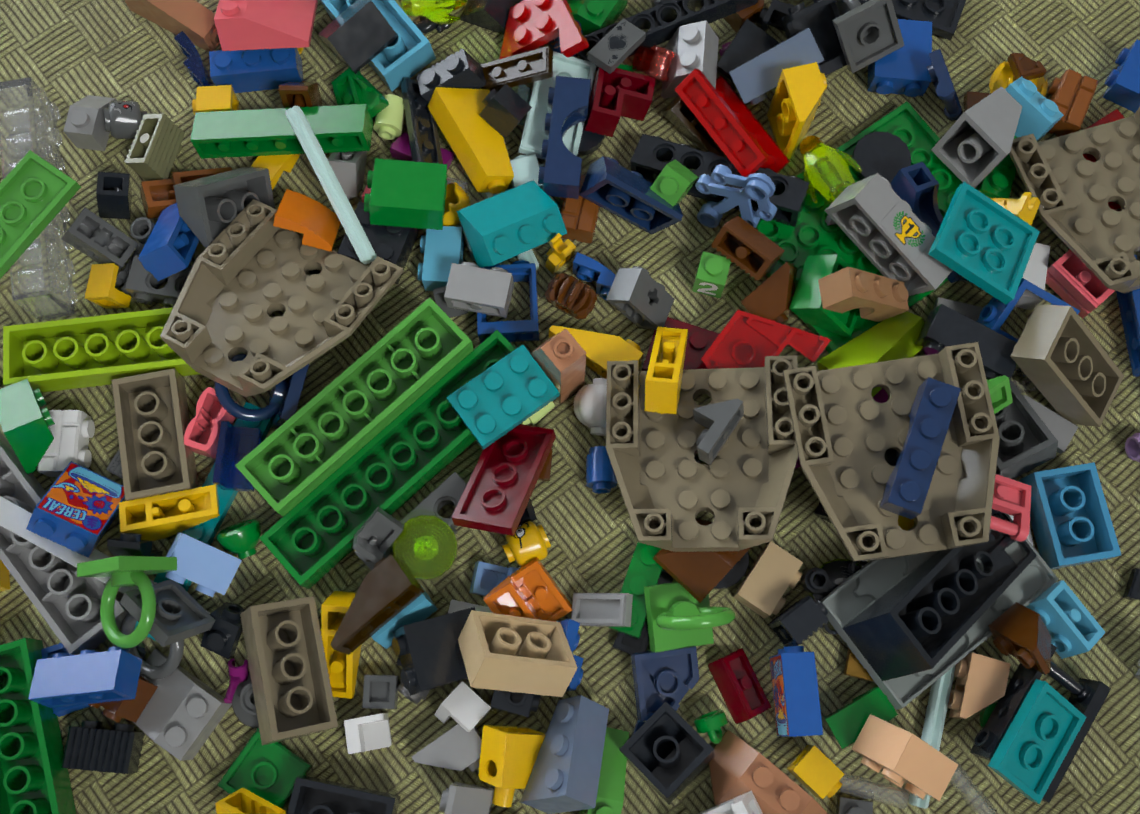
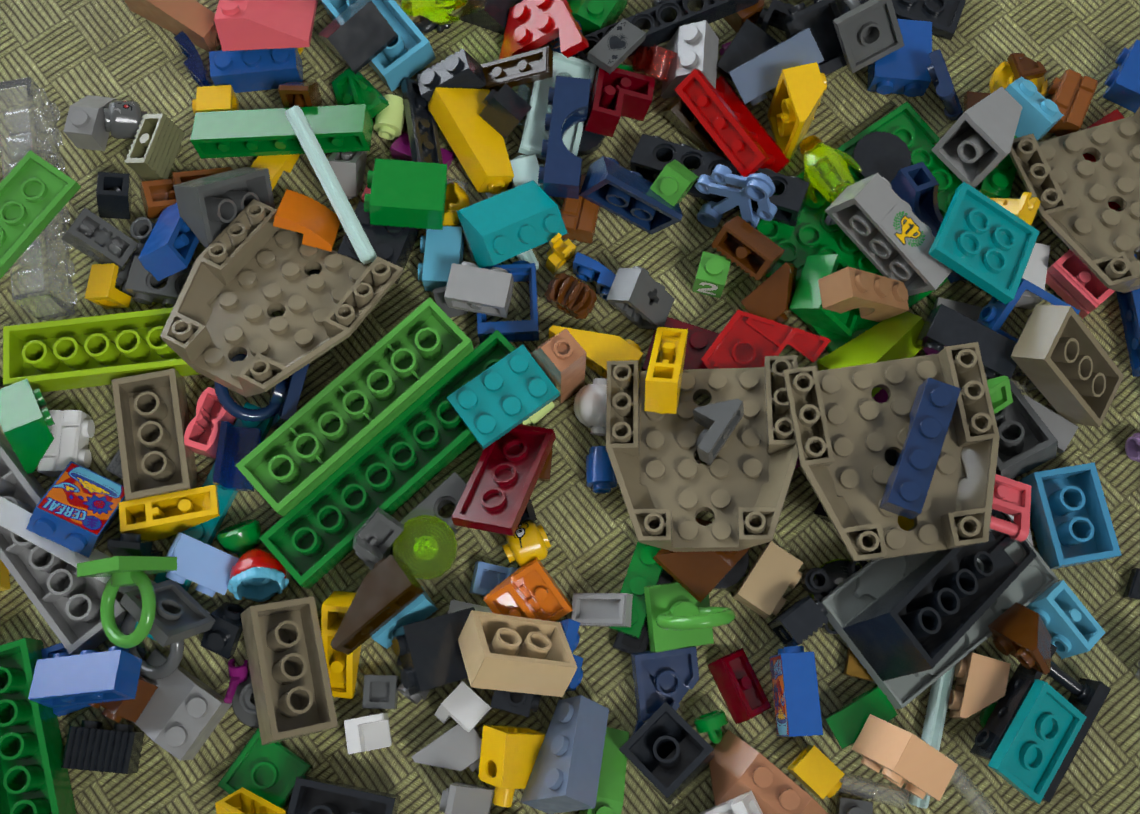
(257, 576): none -> medium azure hair

